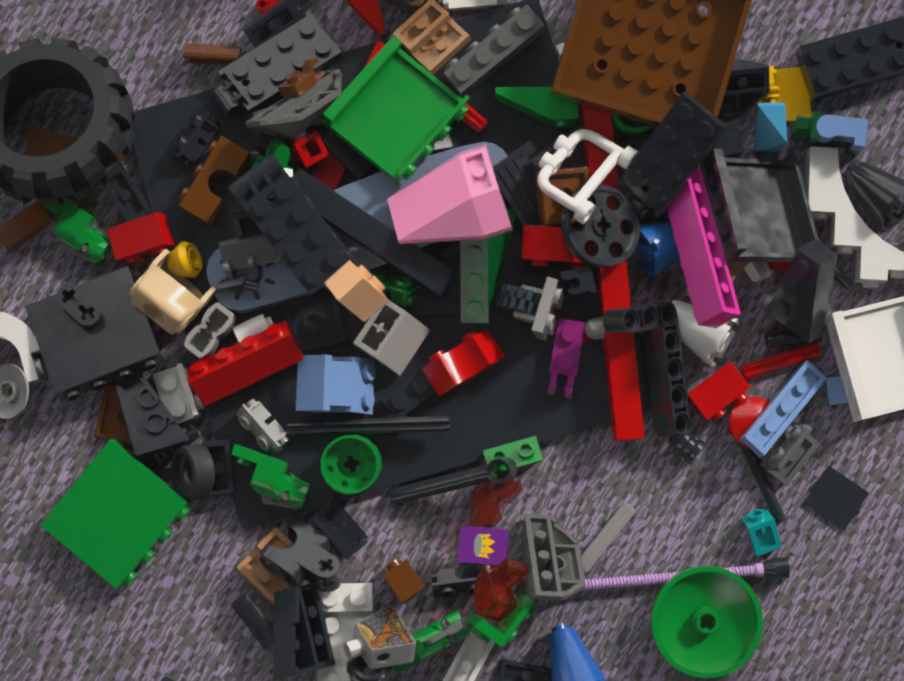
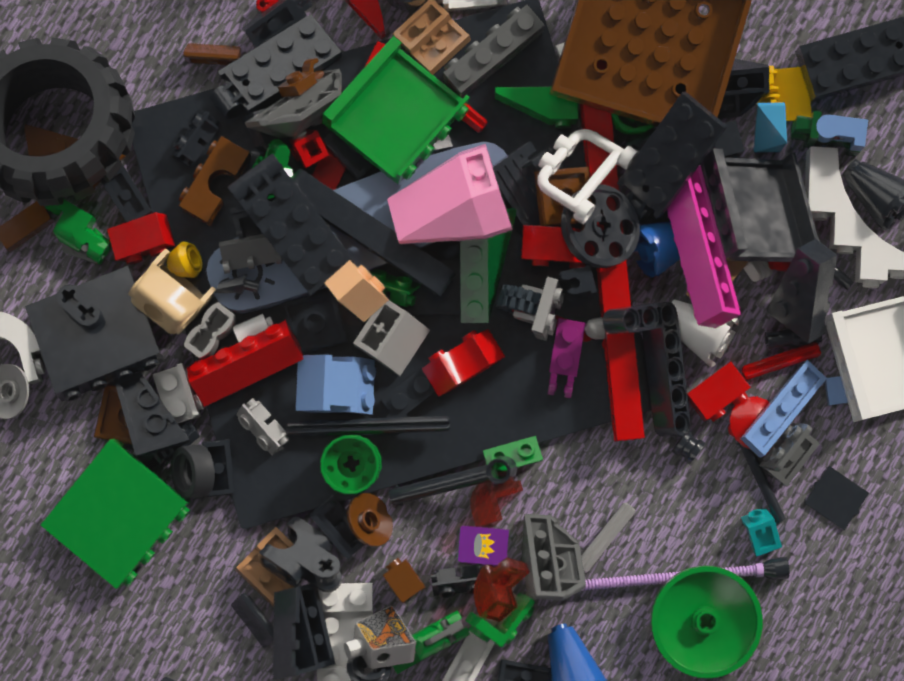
(271, 479): green plate -> none
(369, 520): none -> reddish brown dish

